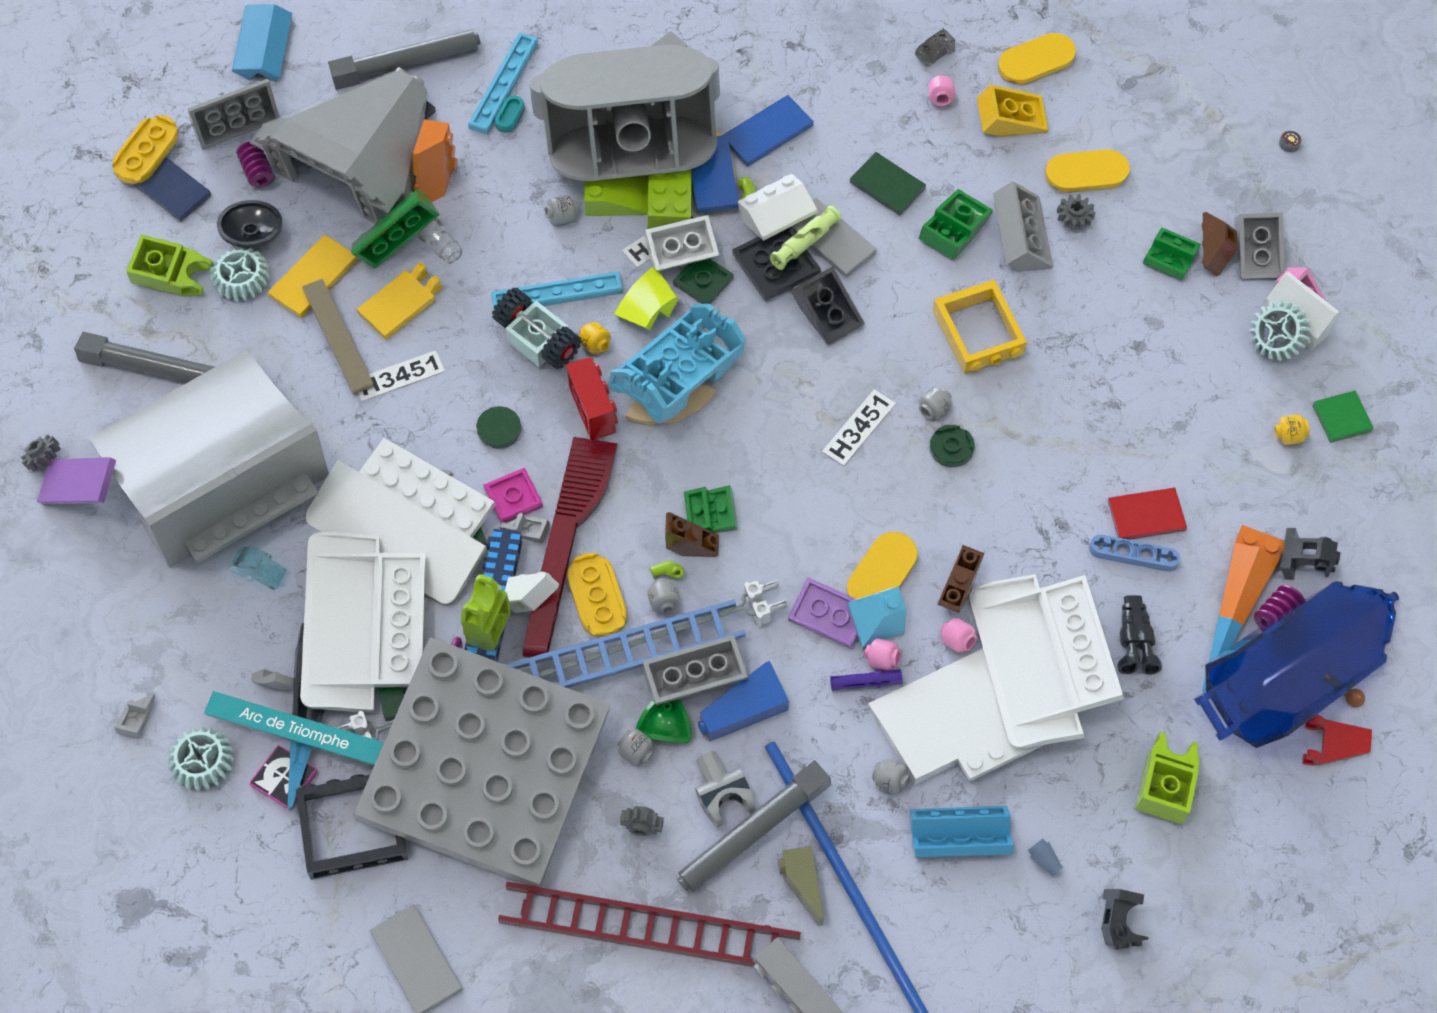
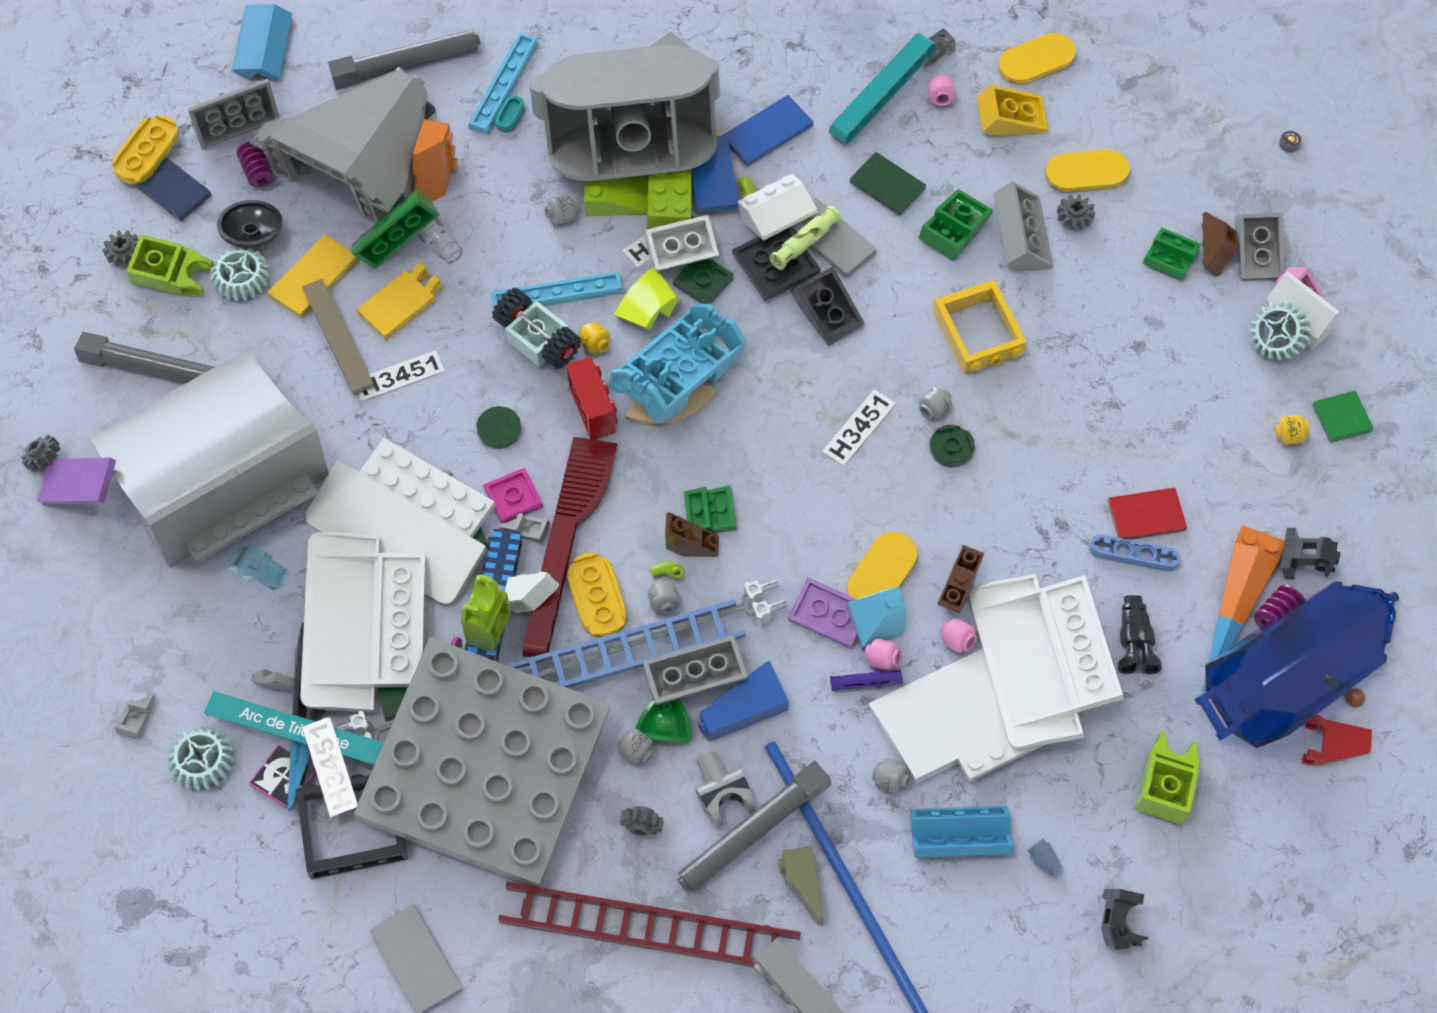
(120, 248): none -> dark grey gear
(330, 766): none -> white sticker
(882, 88): none -> teal beam

